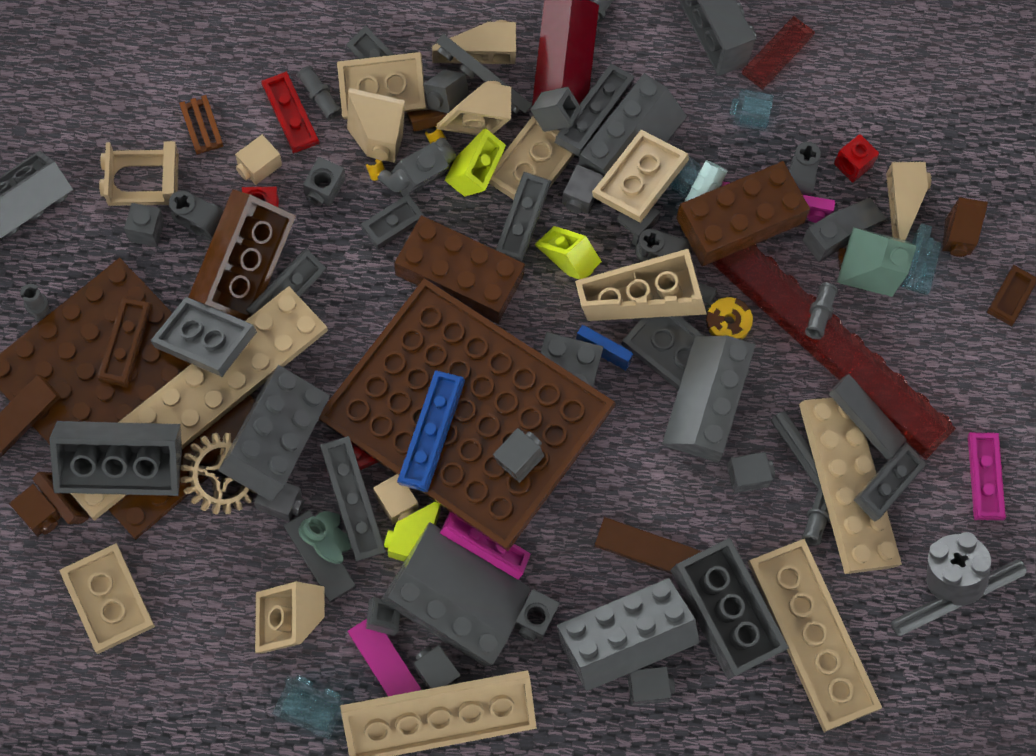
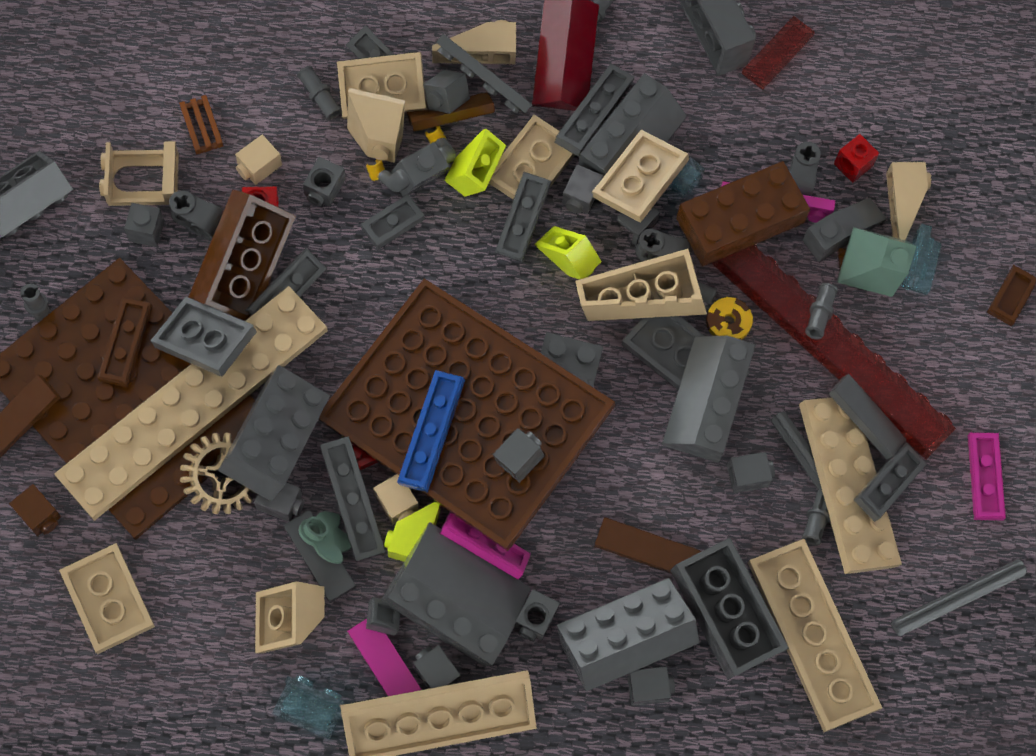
(63, 502): reddish brown tile -> none
(116, 458): dark grey slope -> none
(290, 112): red tile -> none
(460, 267): reddish brown brick -> none
(483, 109): tan slope -> none
(555, 109): dark grey brick -> none
(611, 351): blue tile -> none
(708, 179): light aqua axle -> none
(751, 109): clear light blue brick -> none
(958, 568): flat silver brick -> none
(964, 226): reddish brown slope -> none

